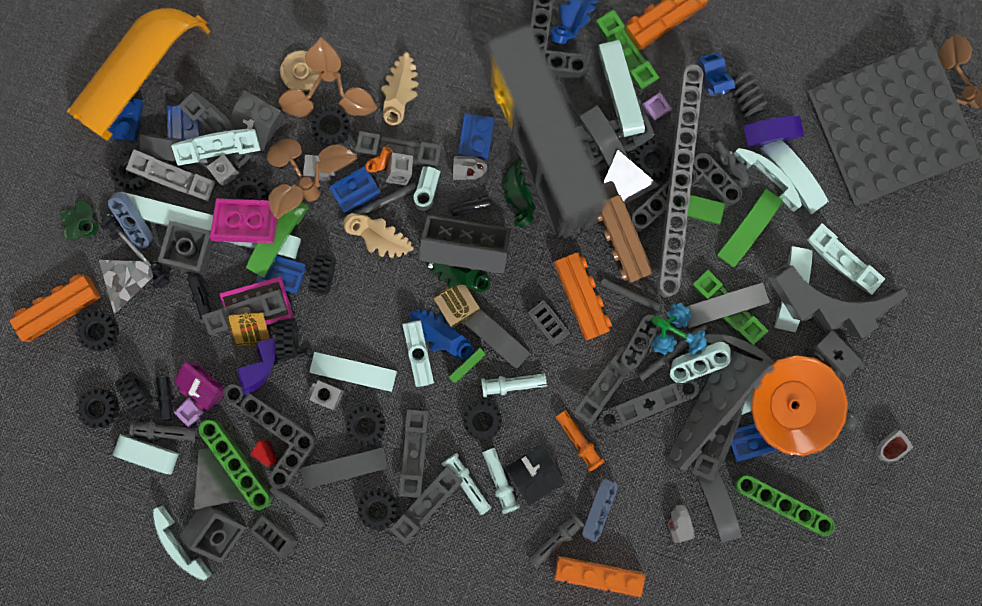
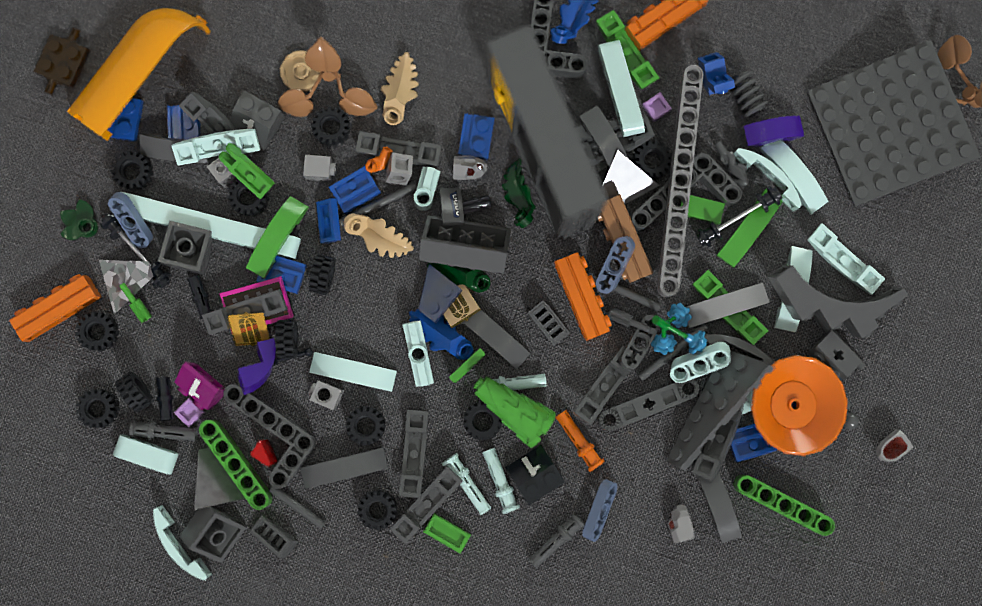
(61, 61): none -> dark brown plate
(136, 304): none -> bright green axle
(170, 175): light grey slope -> none
(243, 221): dark pink tile -> none
(246, 170): none -> bright green hinge
(286, 198): medium nougat plant -> none
(328, 221): none -> blue plate
(437, 294): none -> dark blue wing
(447, 533): none -> bright green tile
(451, 206): none -> dark grey slope
(517, 411): none -> bright green cone
(599, 576): orange brick -> none
(616, 248): none -> sand blue beam
(626, 319): none -> dark grey axle
(771, 197): none -> black axle

